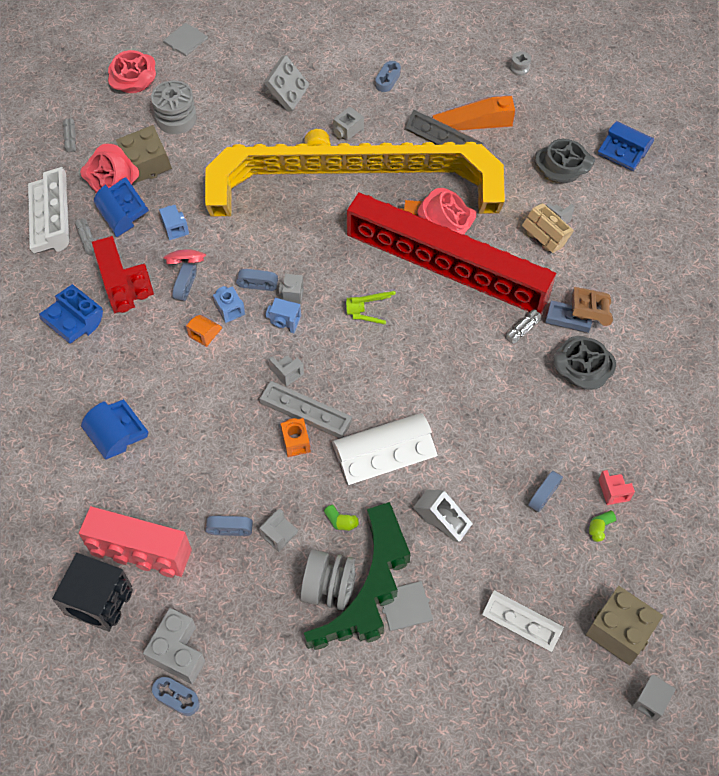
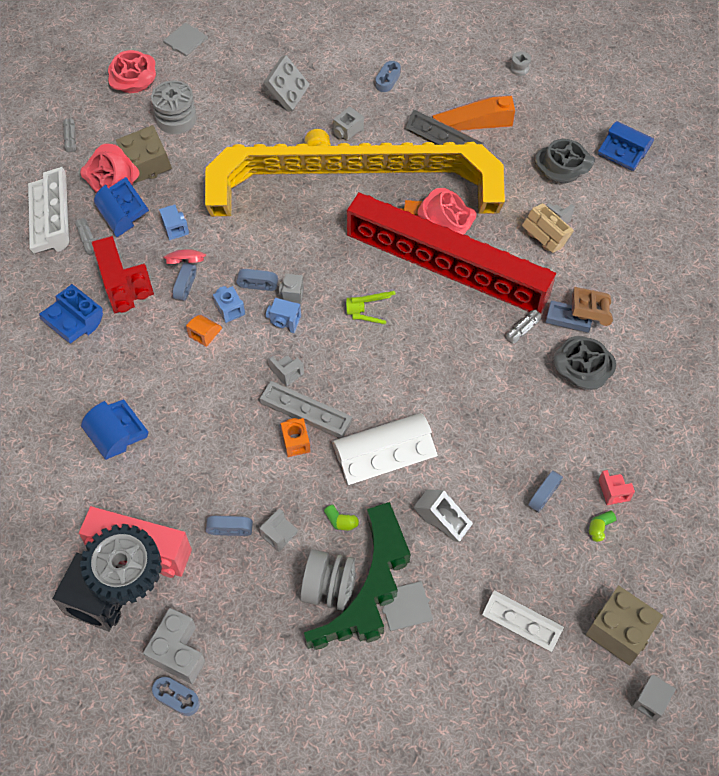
(122, 583): none -> wheel

